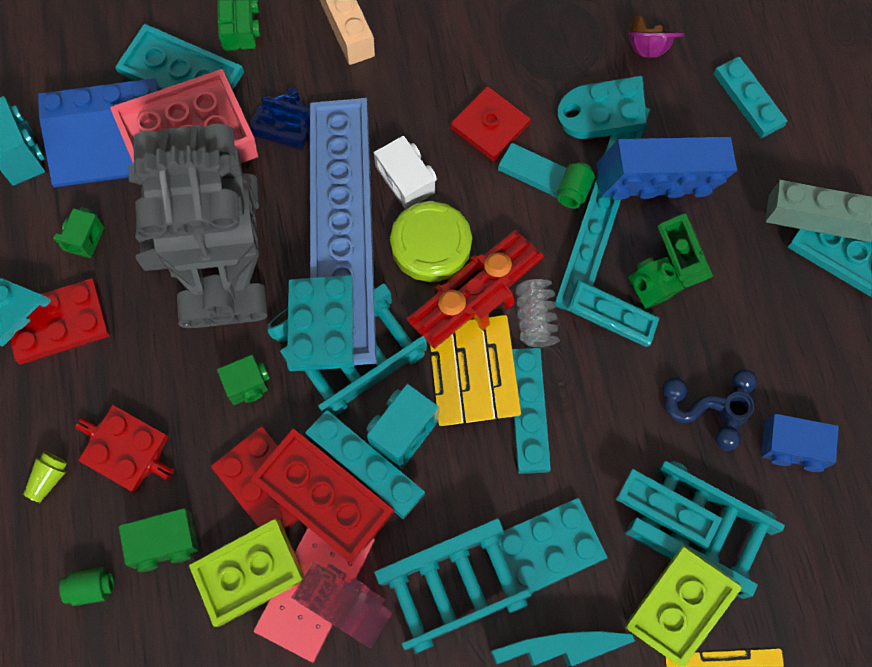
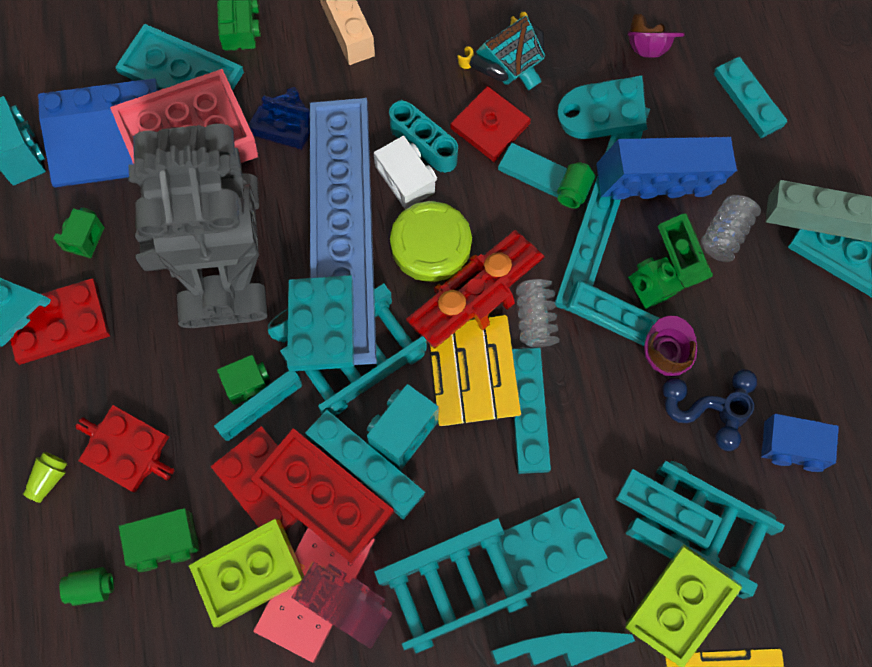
(258, 405): none -> teal tile
(420, 124): none -> teal beam
(510, 53): none -> torso
(671, 346): none -> magenta piece
(730, 227): none -> clear piece

